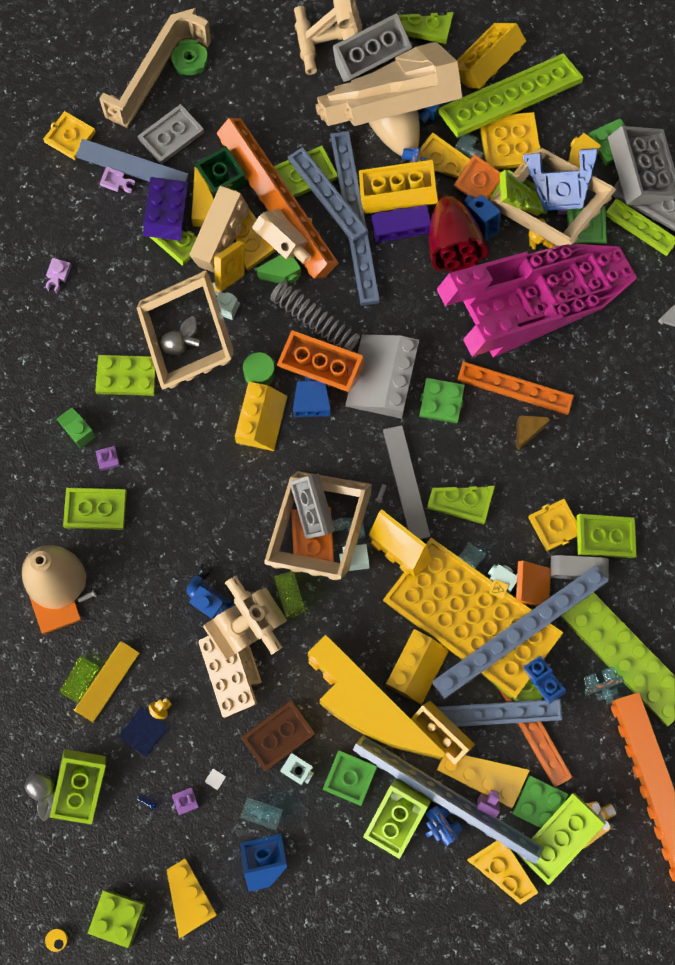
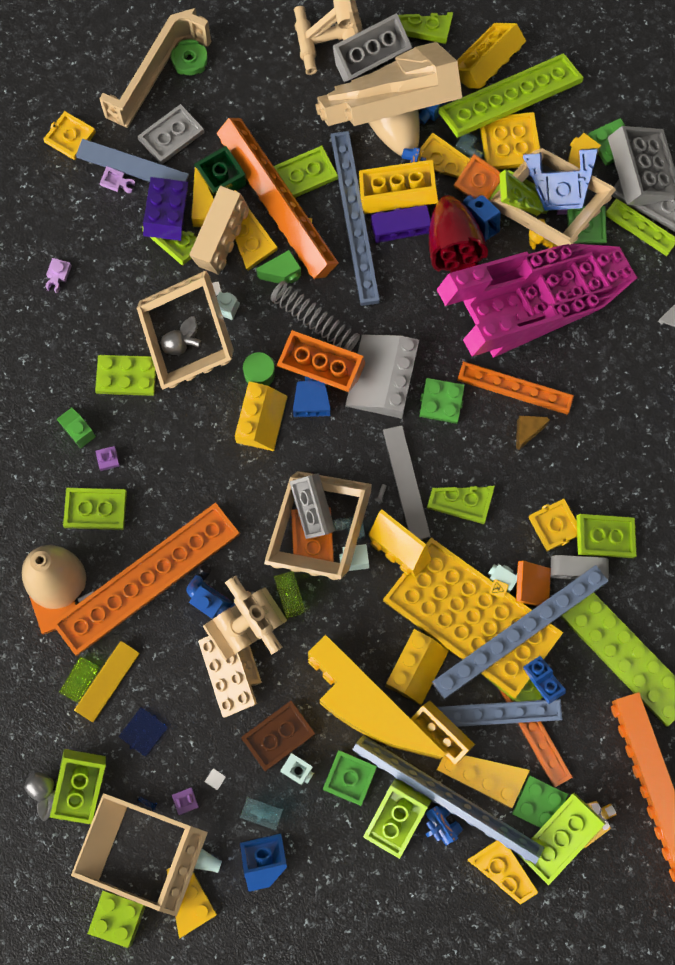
(56, 940): yellow tile -> none
(100, 841): none -> tan window
(145, 579): none -> orange plate
(159, 708): yellow plate -> none
(207, 862): none -> light aqua cone
(229, 266): yellow plate -> none
(282, 235): tan piece -> none
(327, 195): sand blue tile -> none
(472, 555): clear light blue plate -> none
(489, 804): medium lavender tile -> none
(611, 679): clear light blue hips -> none

